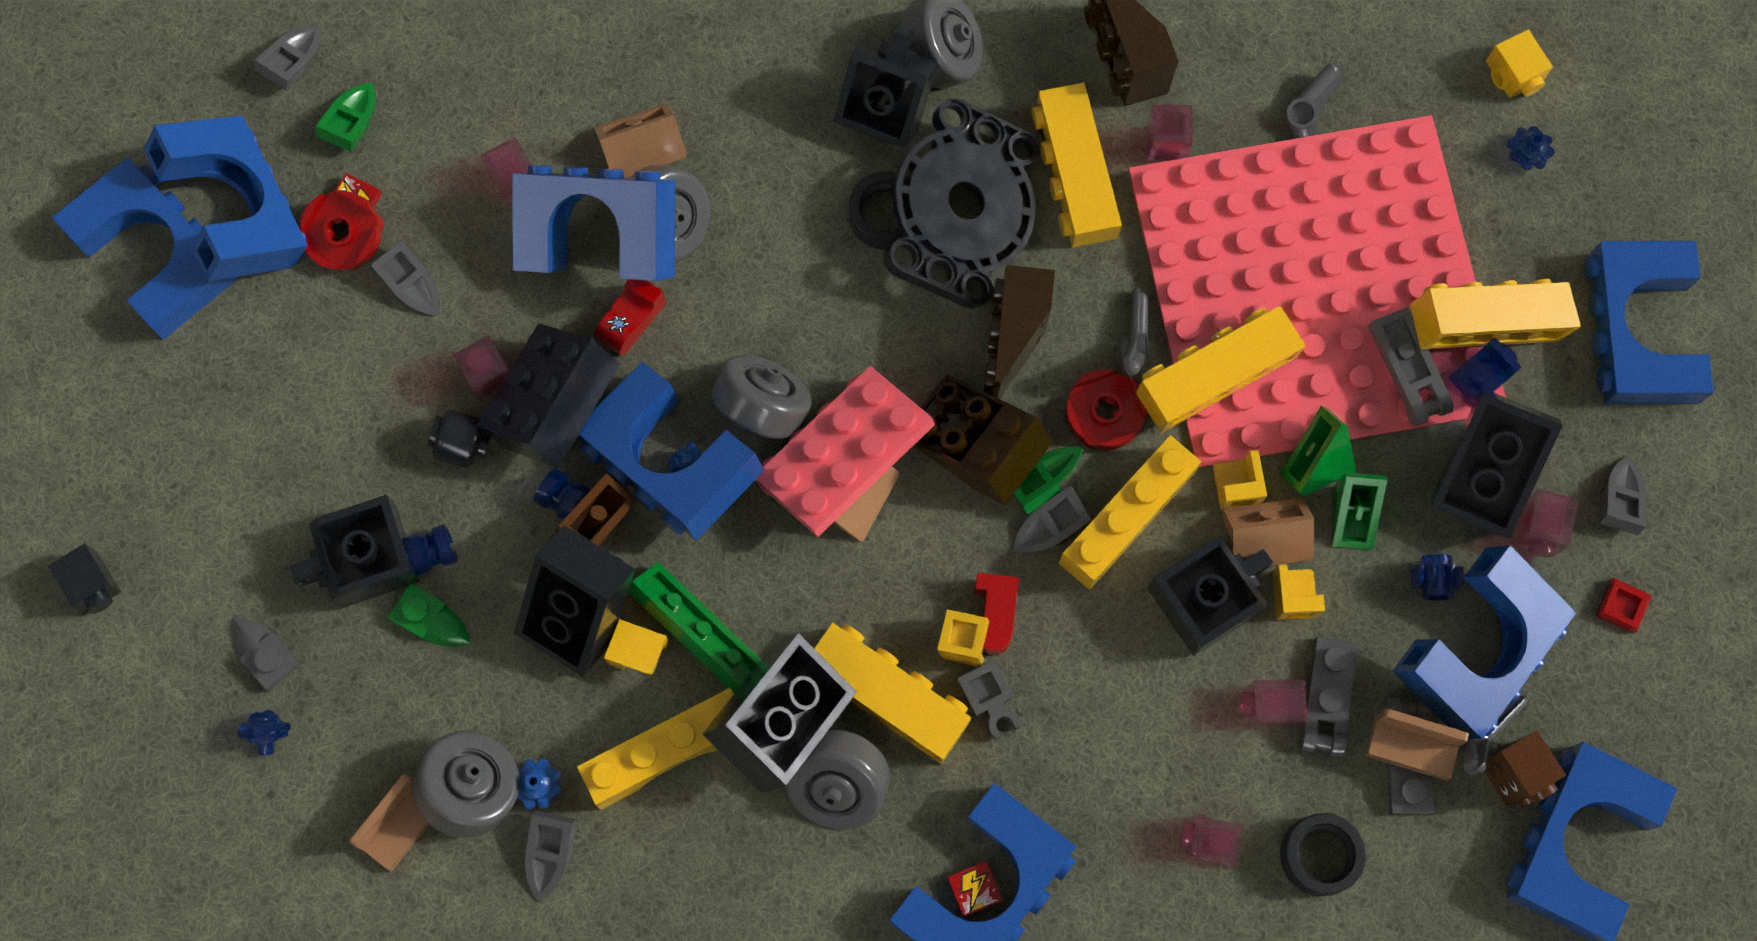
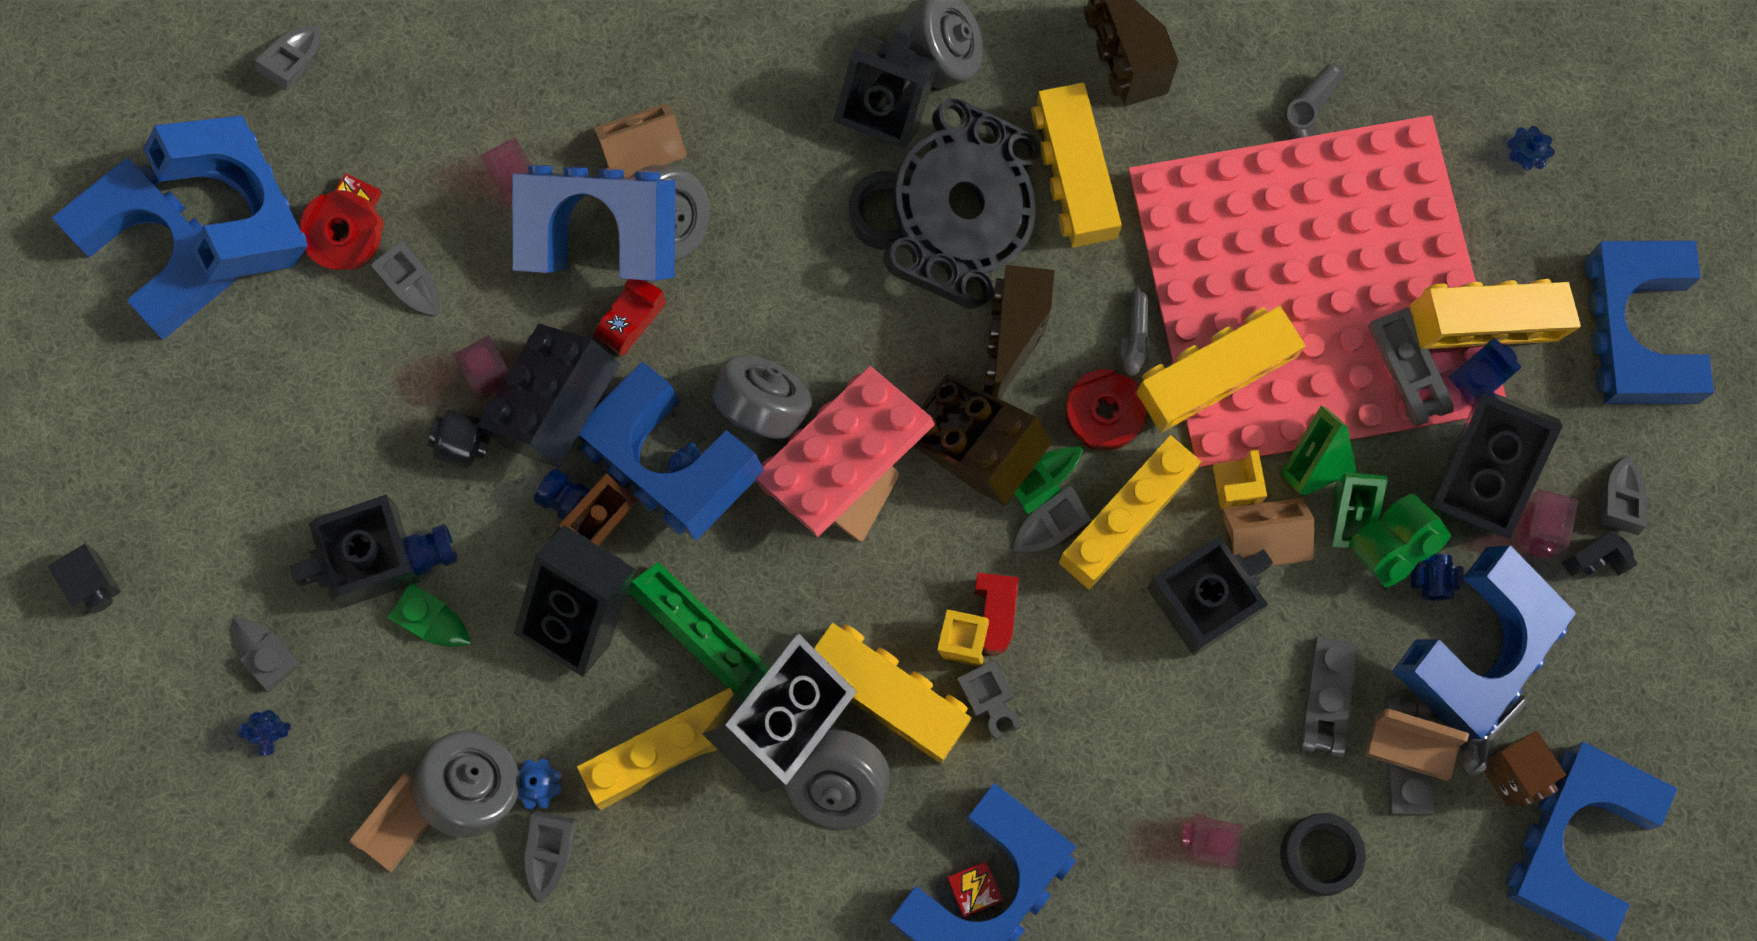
(348, 117): green plate -> none
(635, 648): yellow panel -> none
(1169, 132): clear pink brick -> none
(1275, 703): clear pink brick -> none
(1296, 594): yellow panel -> none
(1399, 540): none -> green brick
(1519, 65): yellow brick -> none
(1605, 550): none -> black bracket
(1623, 605): red tile -> none

